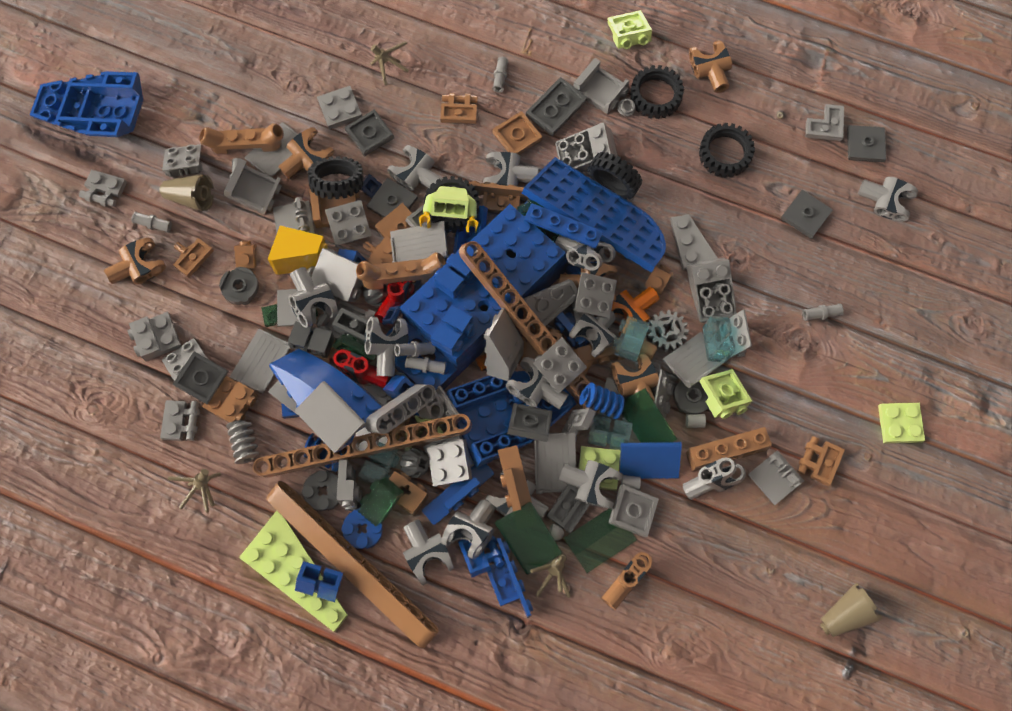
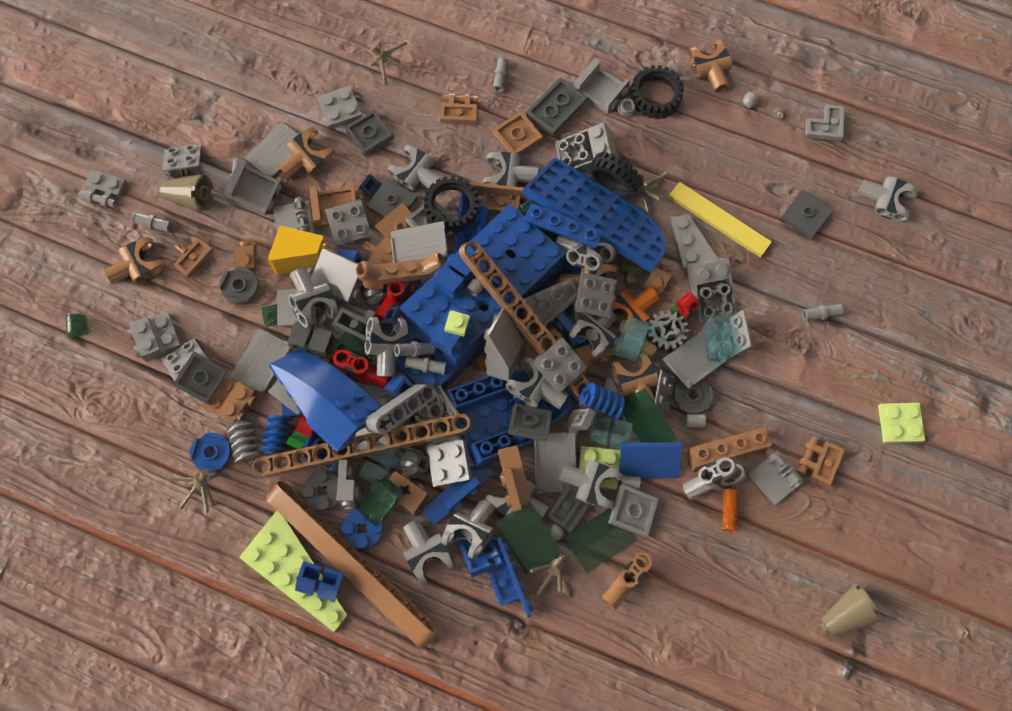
(76, 325): none -> clear green brick
(92, 105): blue wedge -> none
(174, 420): light grey plate -> none
(206, 443): none -> blue plate
(221, 141): medium nougat plate -> none
(275, 434): none -> blue piece
(300, 435): none -> leg
(329, 417): light grey piece -> none
(335, 188): black tyre -> none
(450, 203): yellowish green torso -> none
(457, 323): none -> yellowish green plate
(475, 287): none -> light grey hinge
(630, 29): yellowish green plate -> none
(631, 269): none -> olive plate
(645, 190): none -> dark tan plant
(686, 307): none -> red leg
(720, 219): none -> light yellow tile
(725, 394): yellowish green plate -> none
(729, 514): none -> orange piece
(731, 132): black tyre -> none
(750, 100): none -> light grey hinge
(866, 143): dark grey plate -> none

